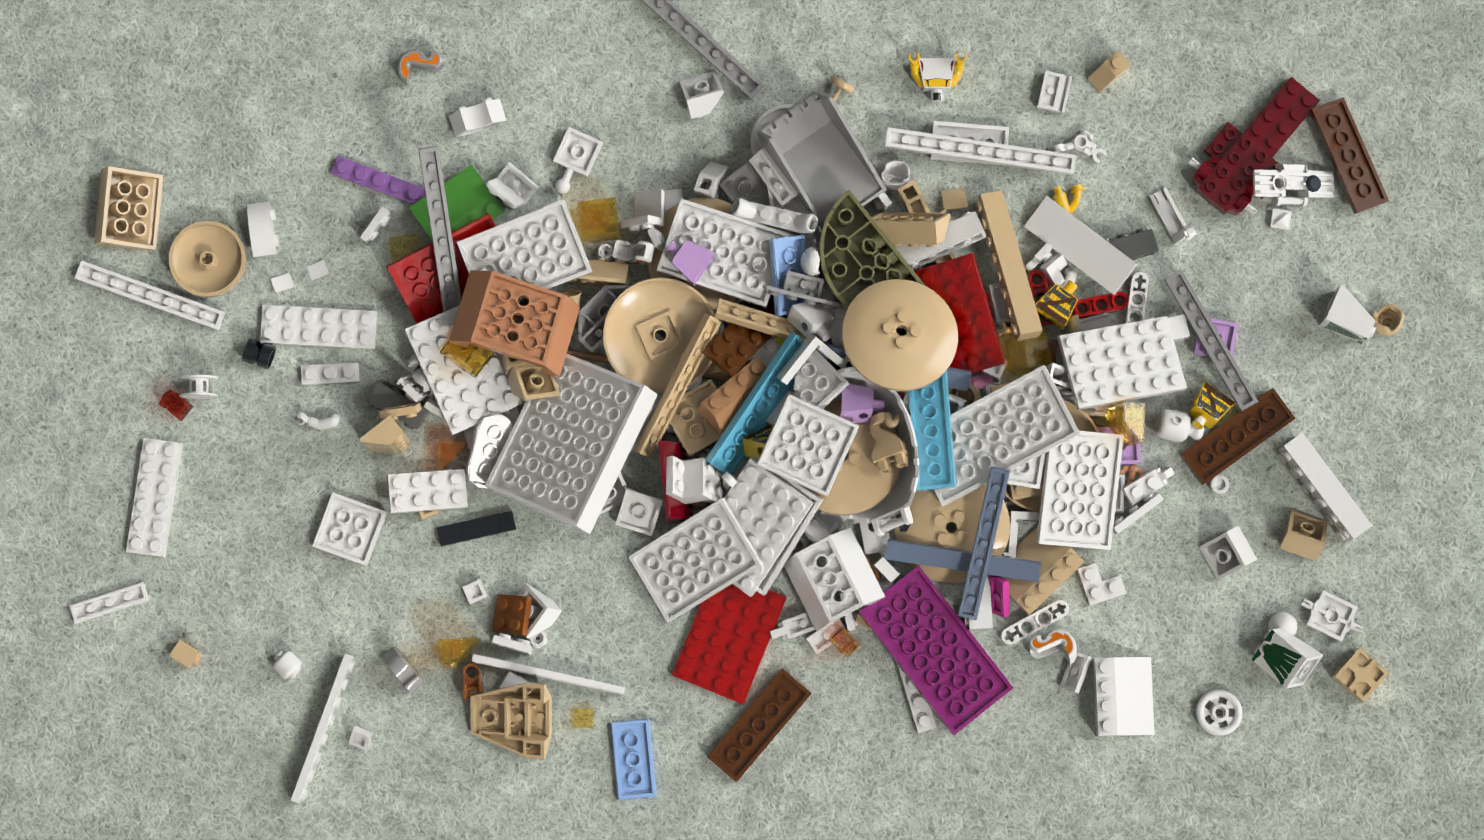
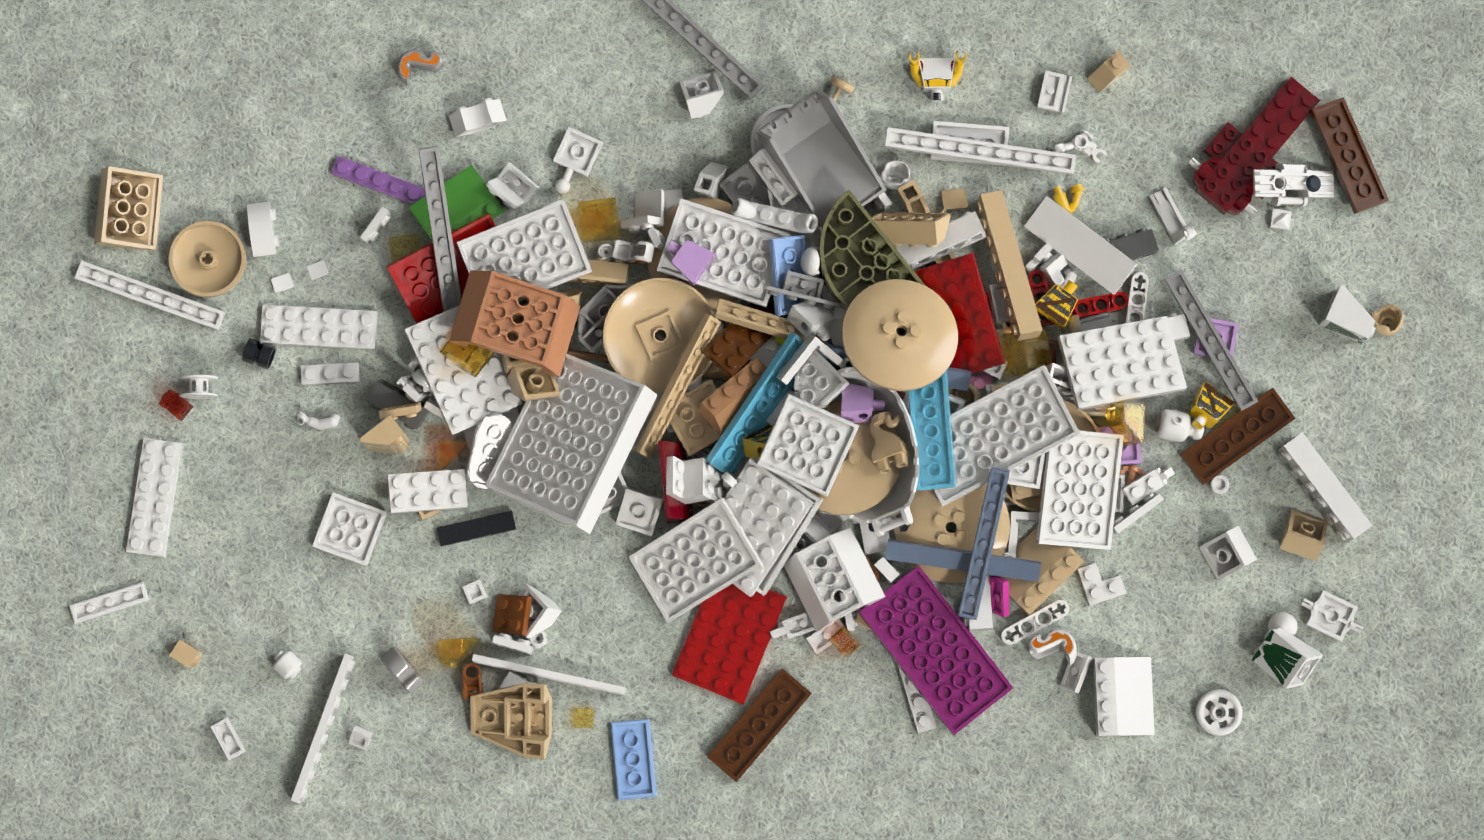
(228, 739): none -> white plate
(1360, 674): tan piece -> none

